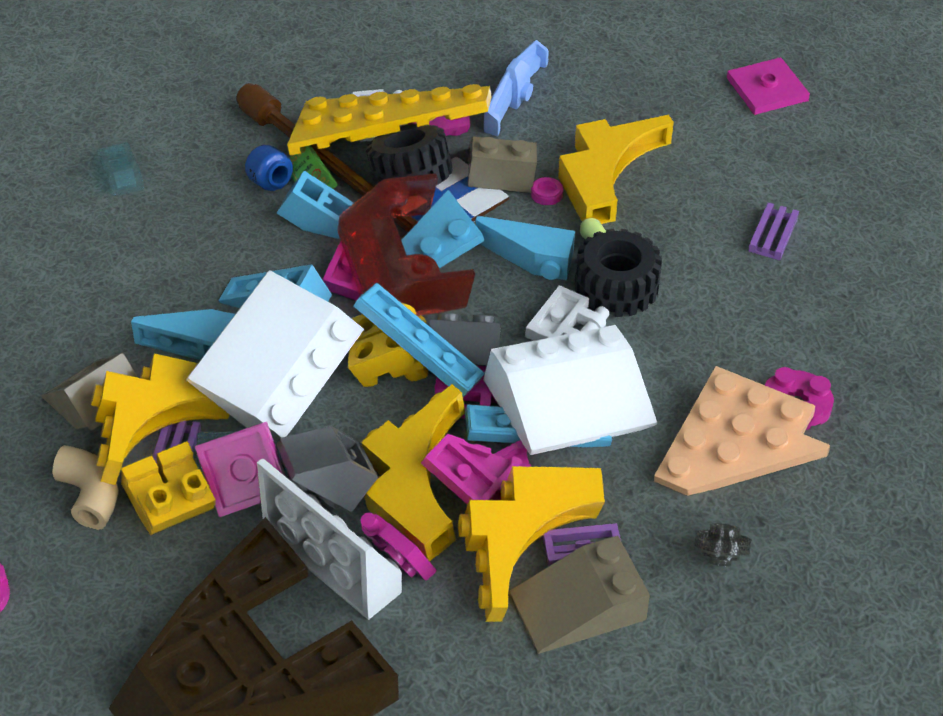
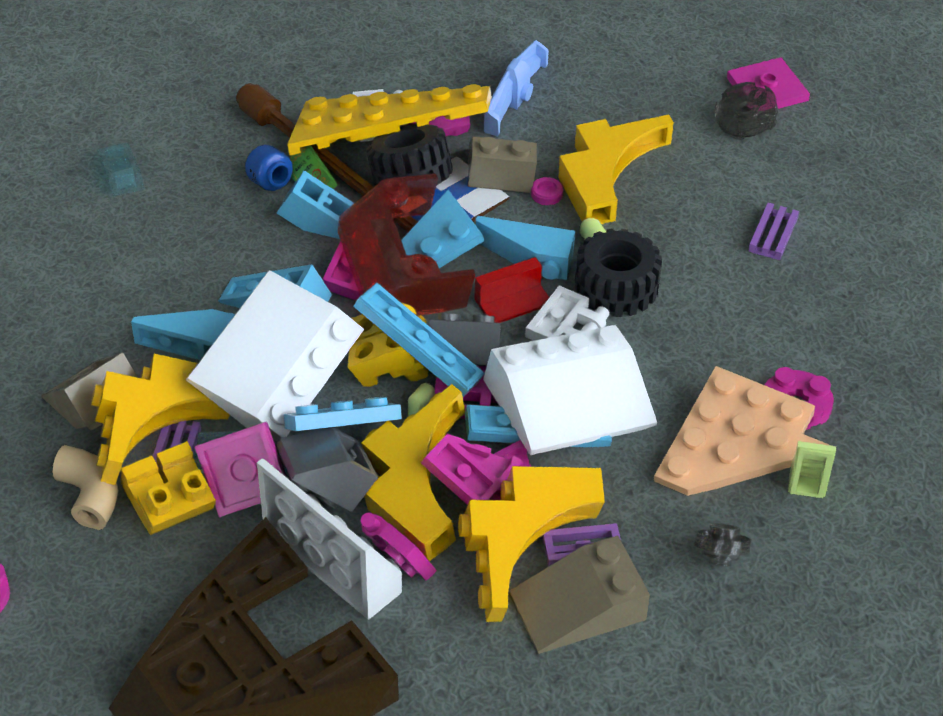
(342, 414): none -> medium azure wing
(420, 398): none -> yellowish green arm
(511, 290): none -> red panel
(748, 124): none -> clear smoke plate
(811, 469): none -> yellowish green slope

